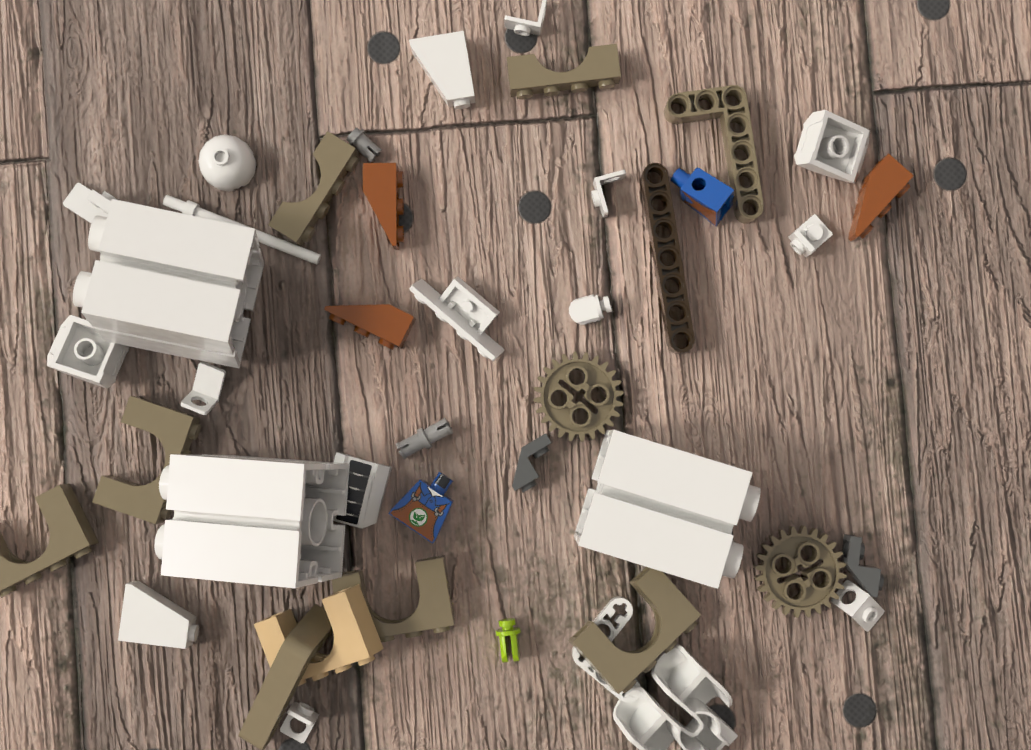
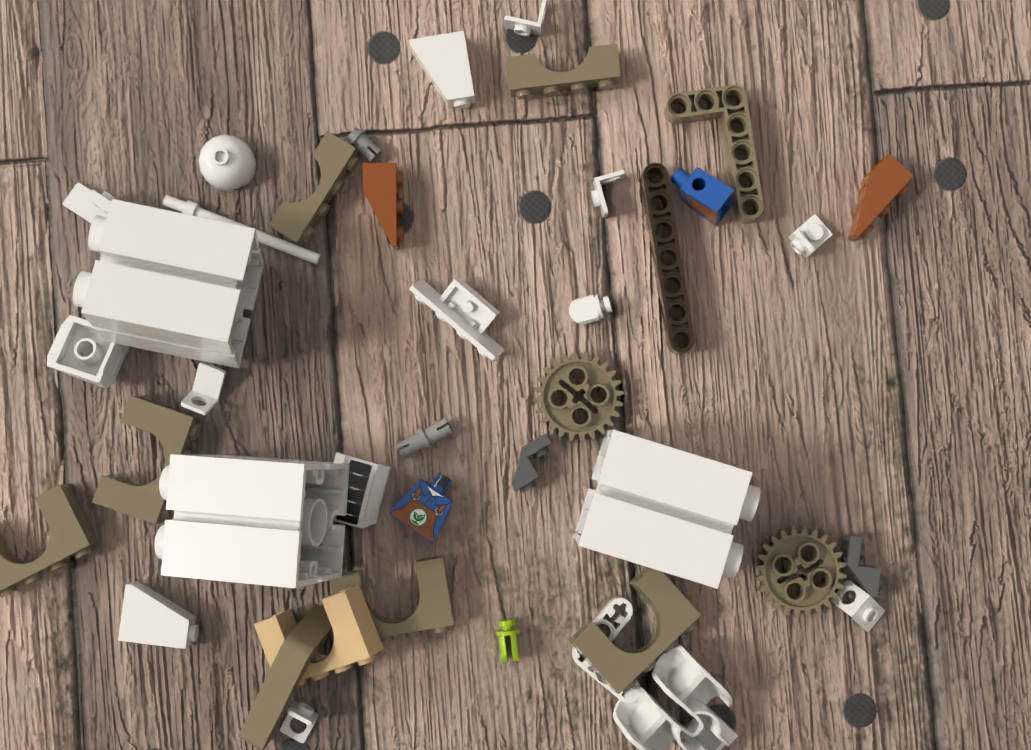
(380, 320): dark orange slope -> none
(832, 146): white slope -> none

